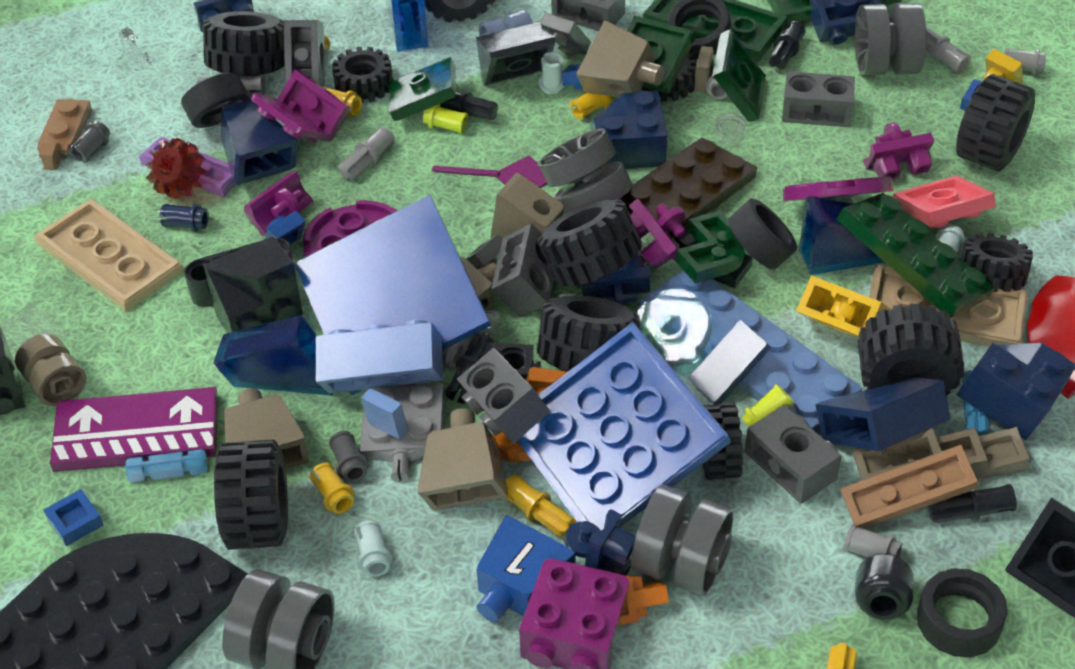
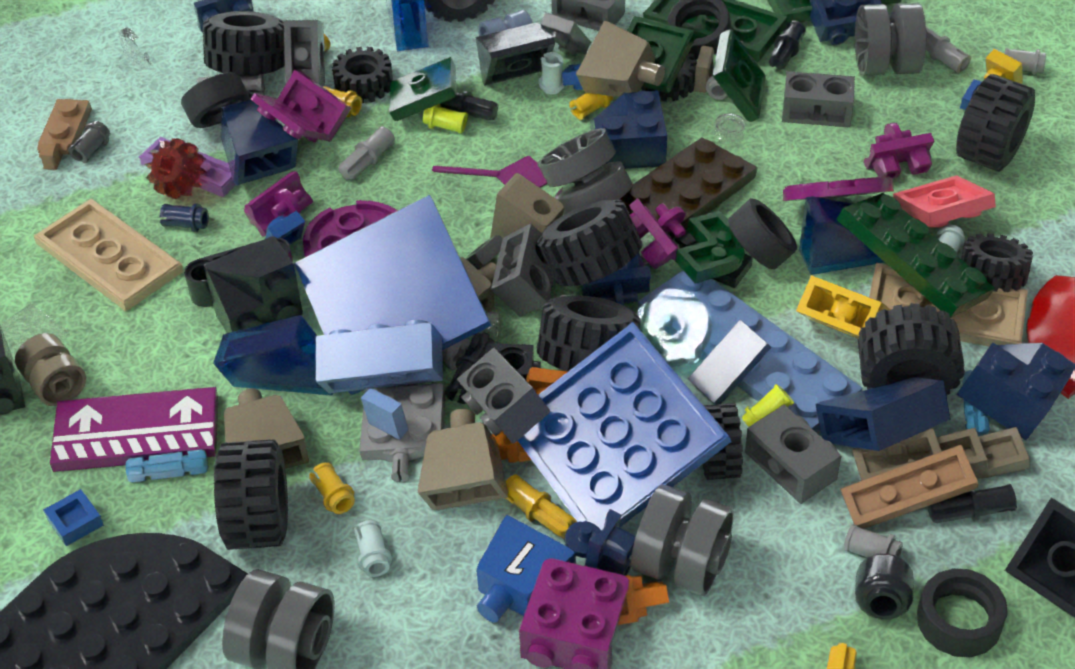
(350, 463): dark grey pin -> none

